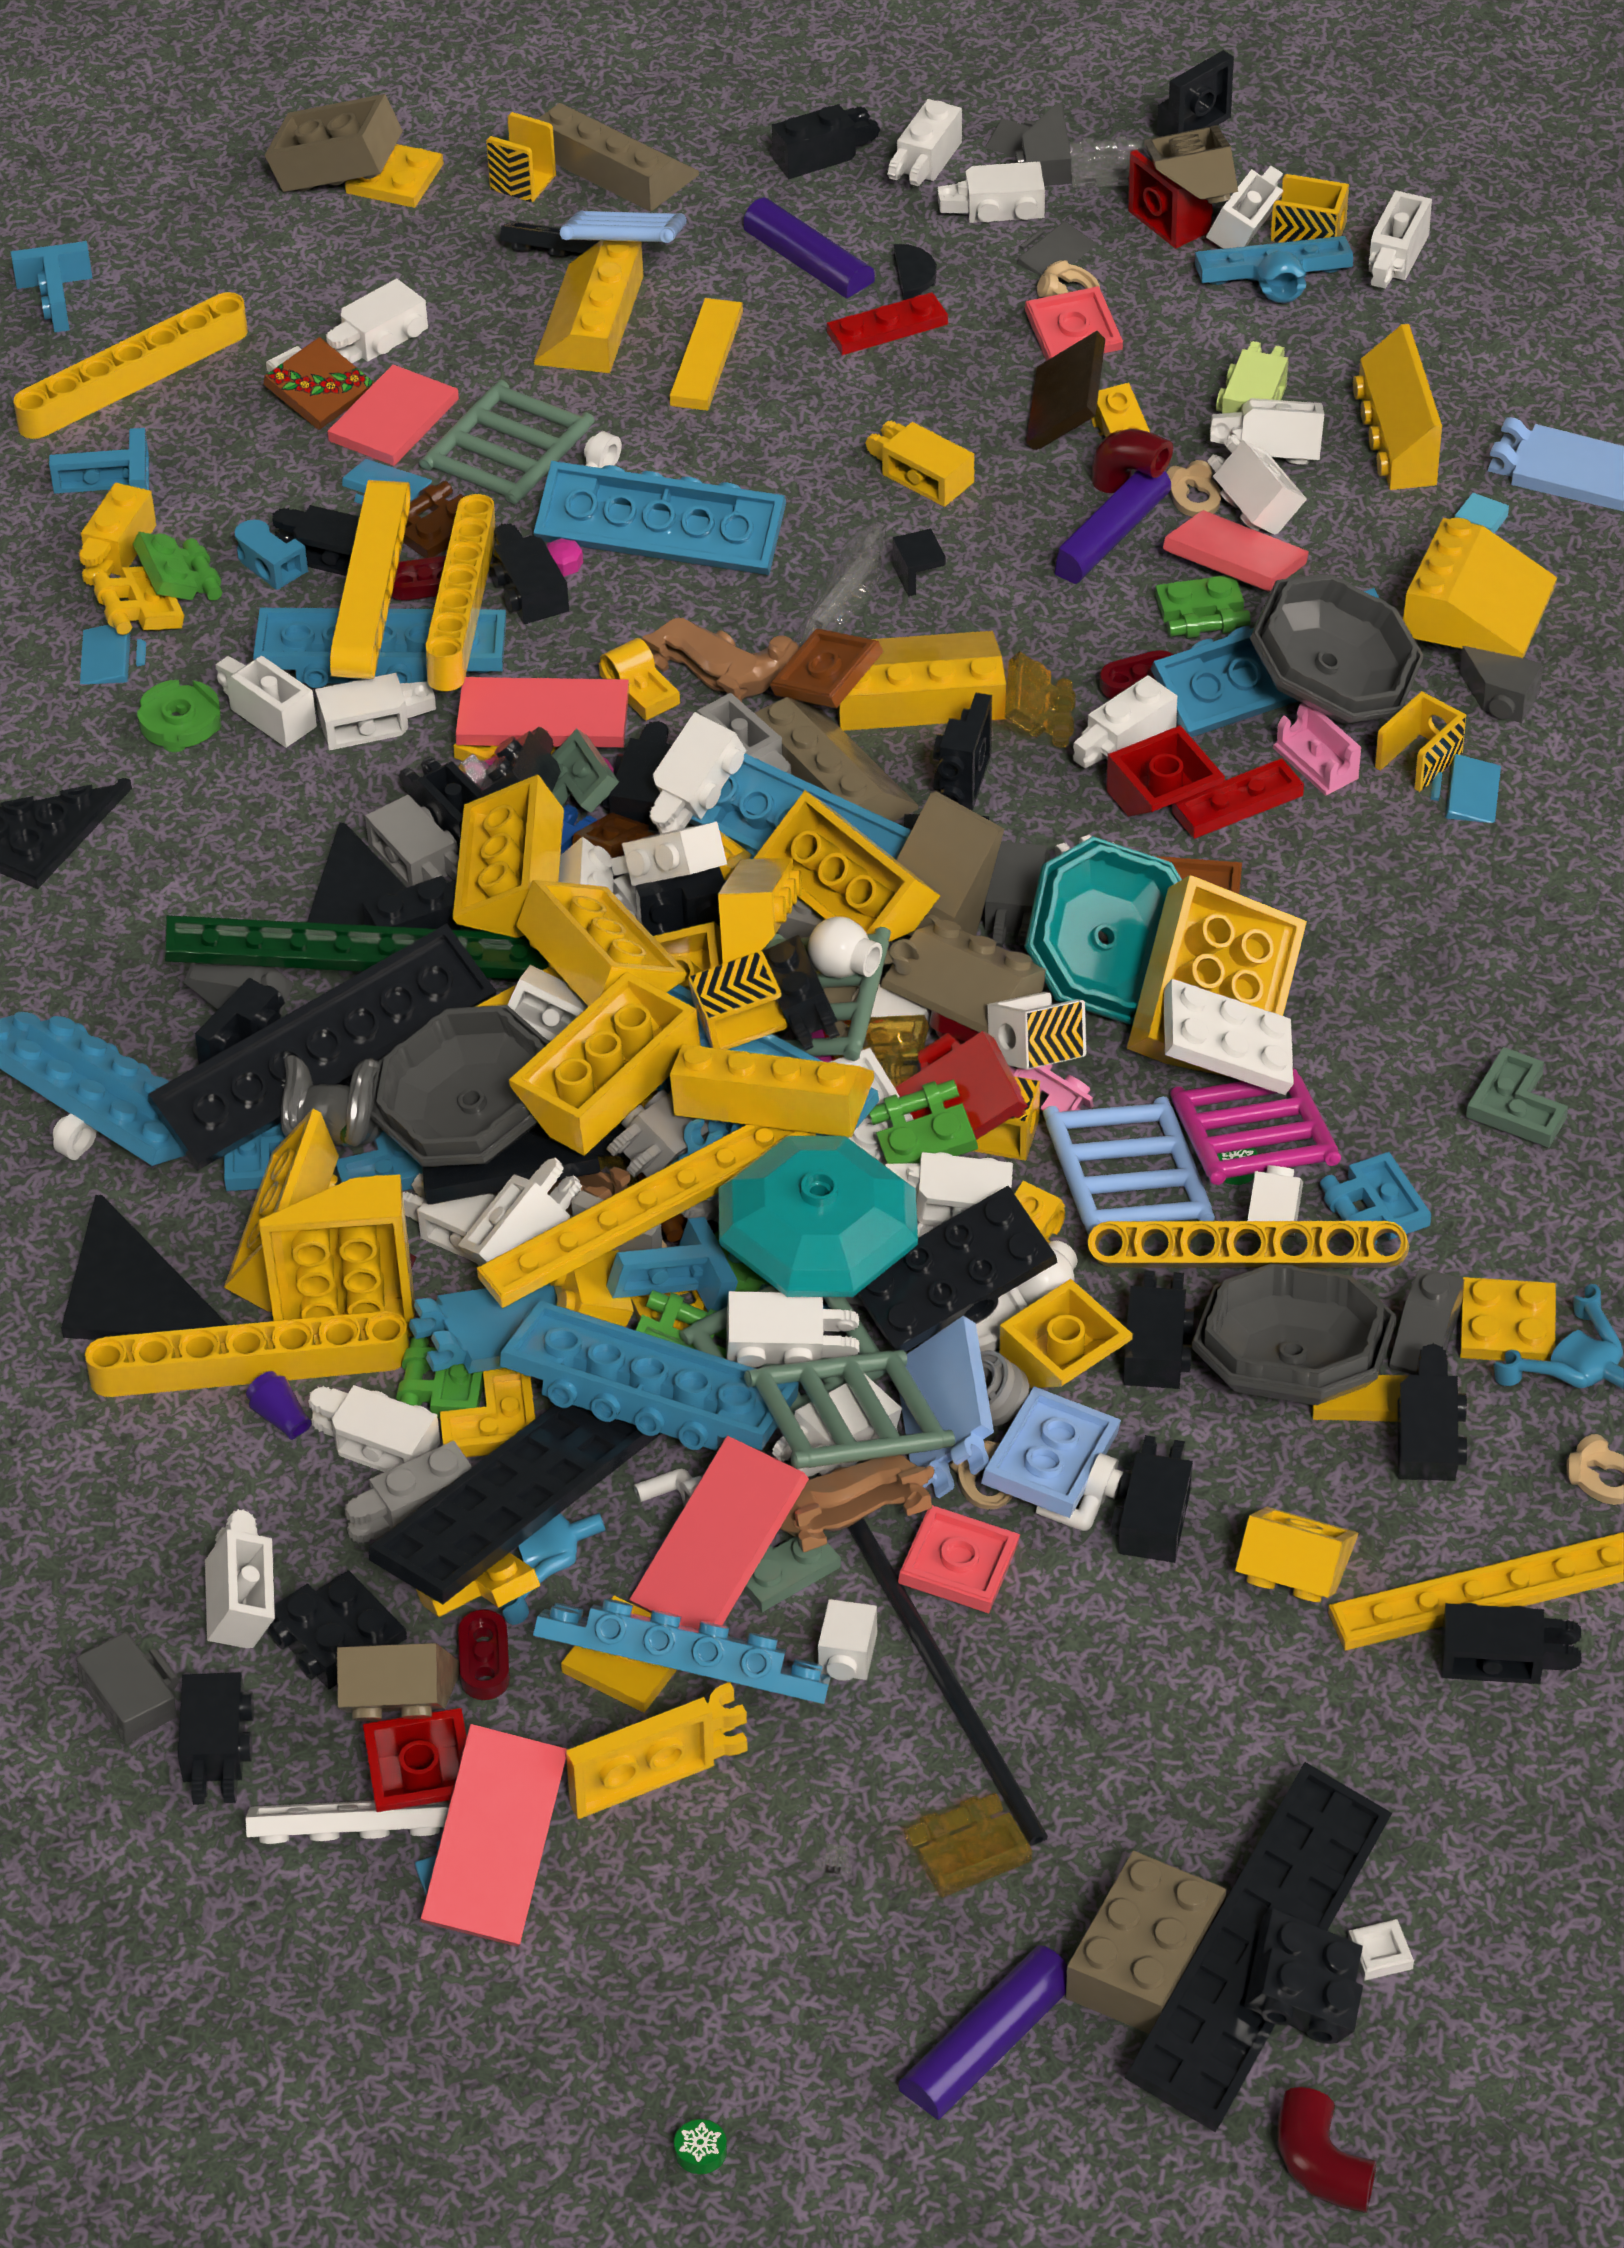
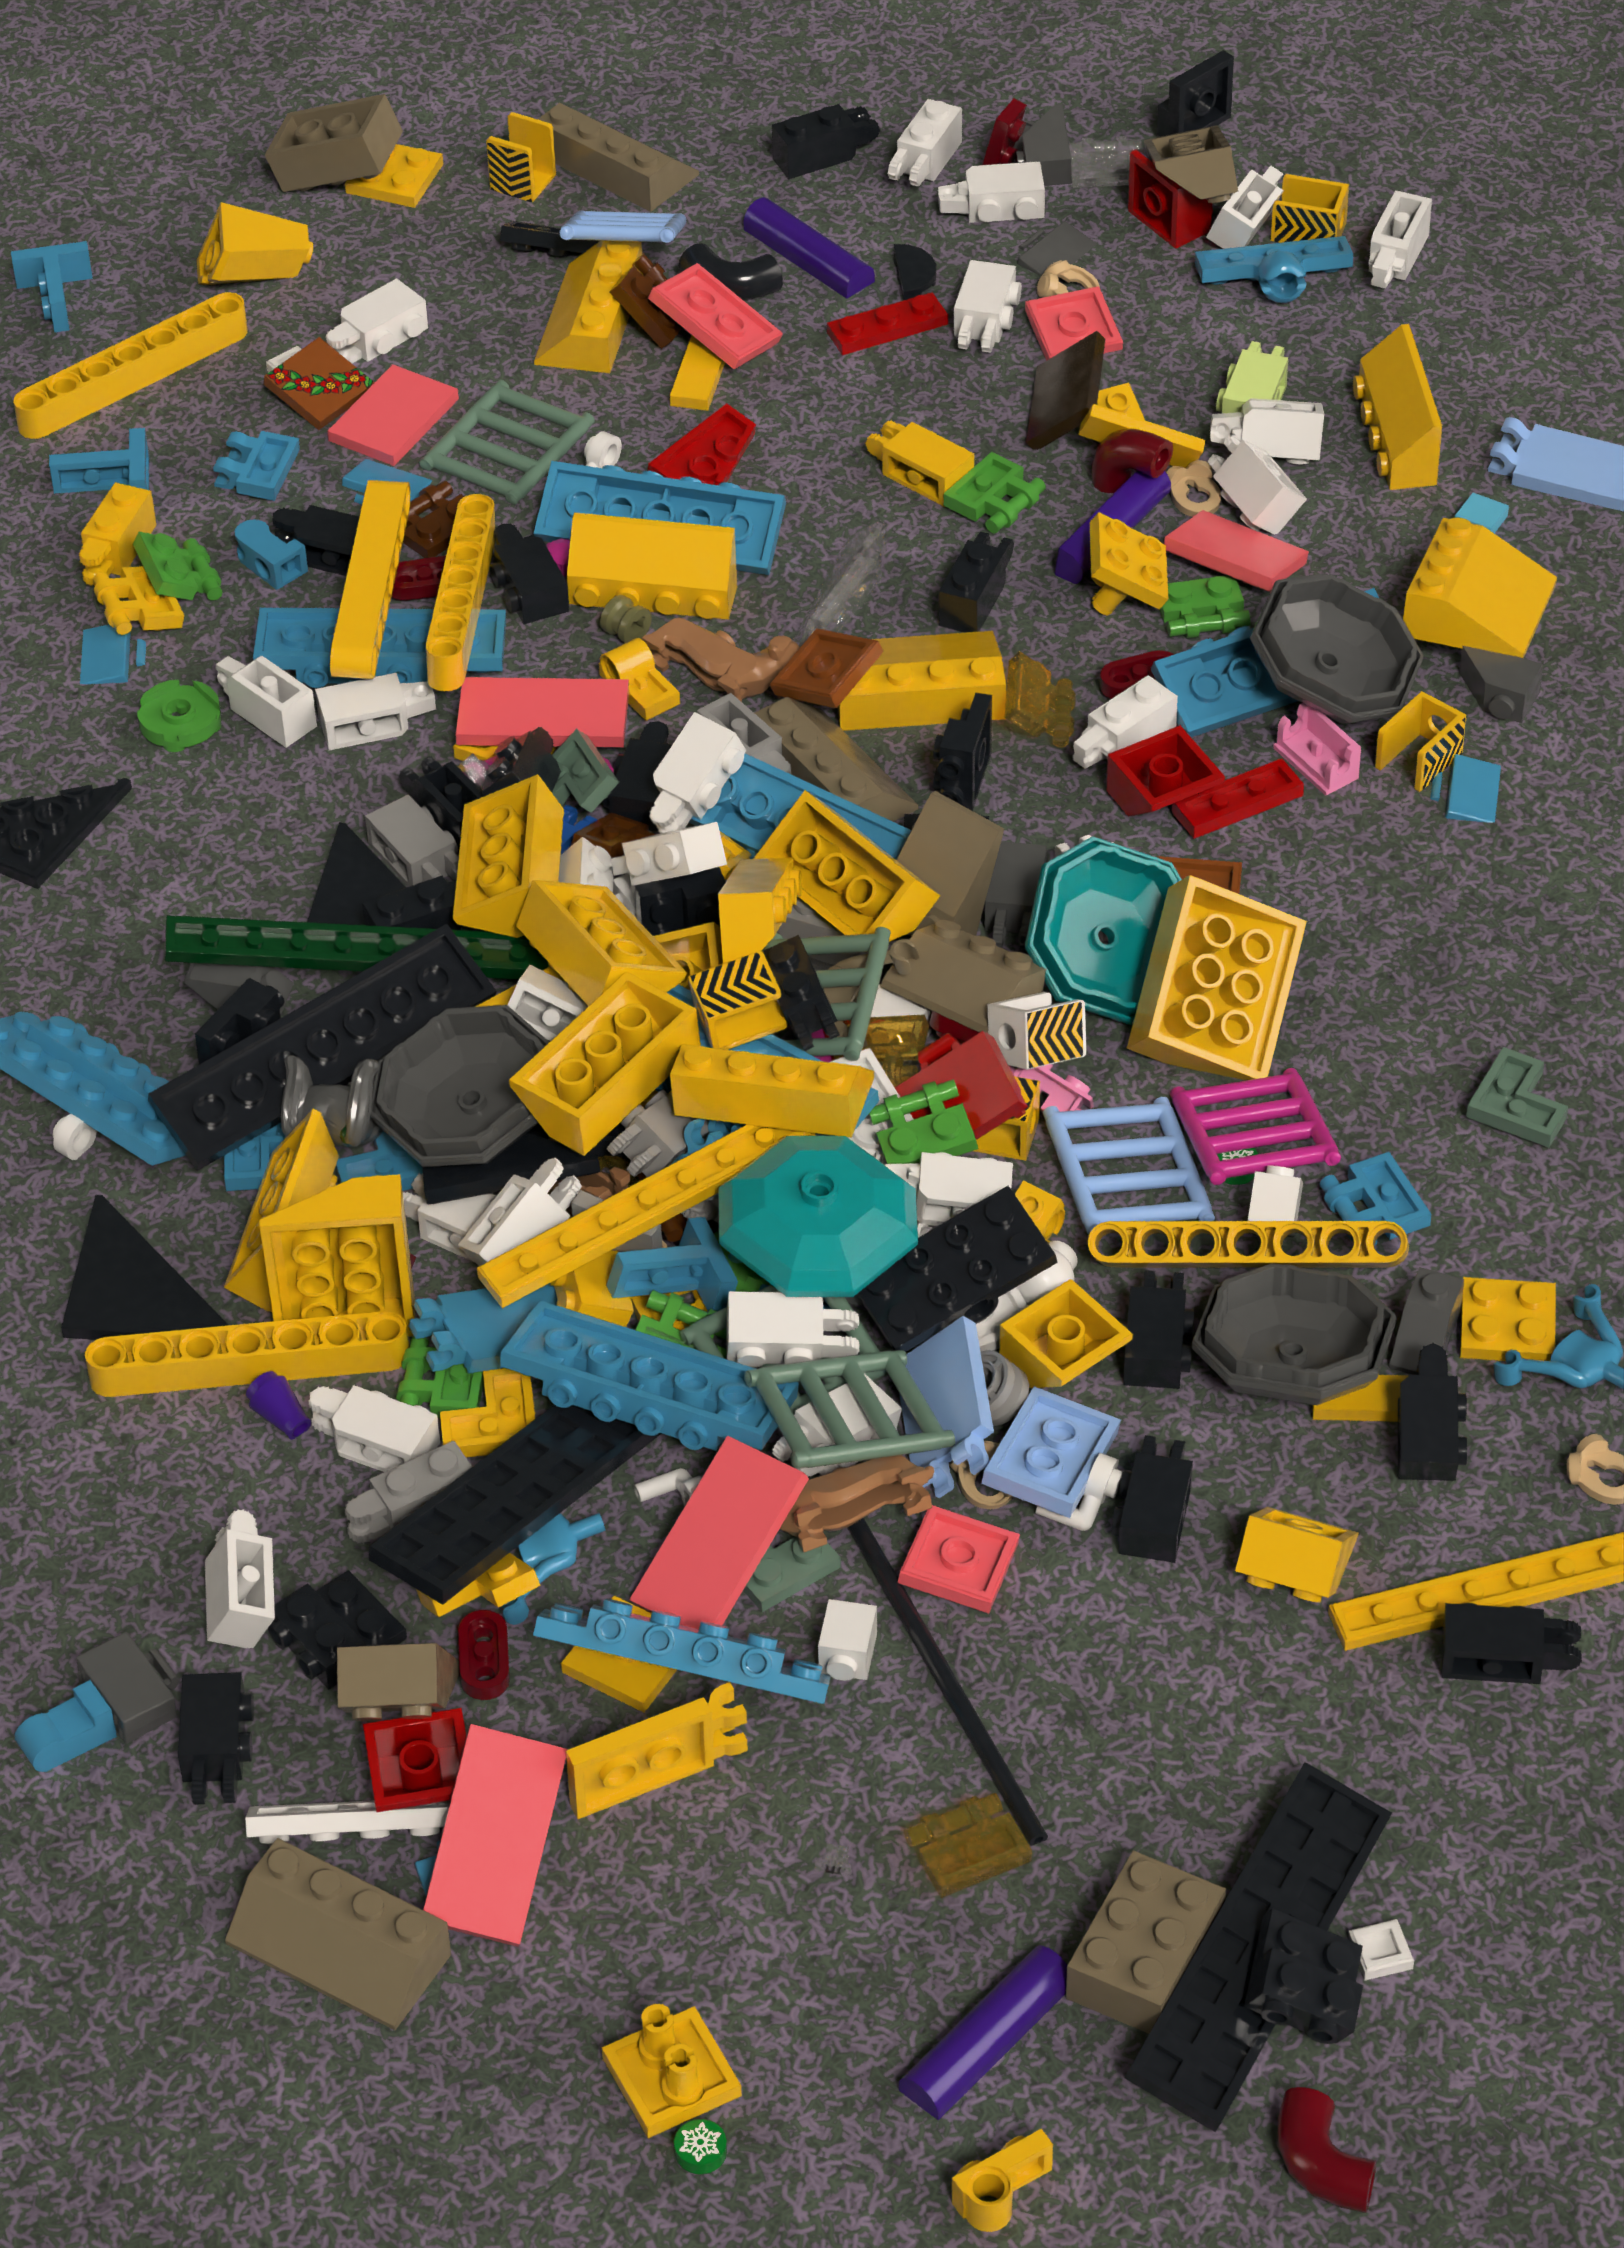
(67, 1729): none -> dark azure leg
(251, 247): none -> yellow slope
(256, 464): none -> dark azure plate
(338, 1934): none -> dark tan slope
(625, 619): none -> olive wheel
(633, 293): none -> reddish brown plate
(654, 564): none -> yellow slope
(670, 2069): none -> yellow plate
(708, 450): none -> red wing
(715, 316): none -> coral tile
(746, 278): none -> black cylinder
(842, 949): white piece -> none
(914, 554): black panel -> none
(974, 584): none -> black hinge
(985, 303): none -> white hinge
(986, 485): none -> bright green plate
(998, 2176): none -> yellow plate
(1005, 133): none -> dark red plate
(1103, 421): none -> yellow tile
(1125, 565): none -> yellow plate
(1228, 1036): white plate -> none

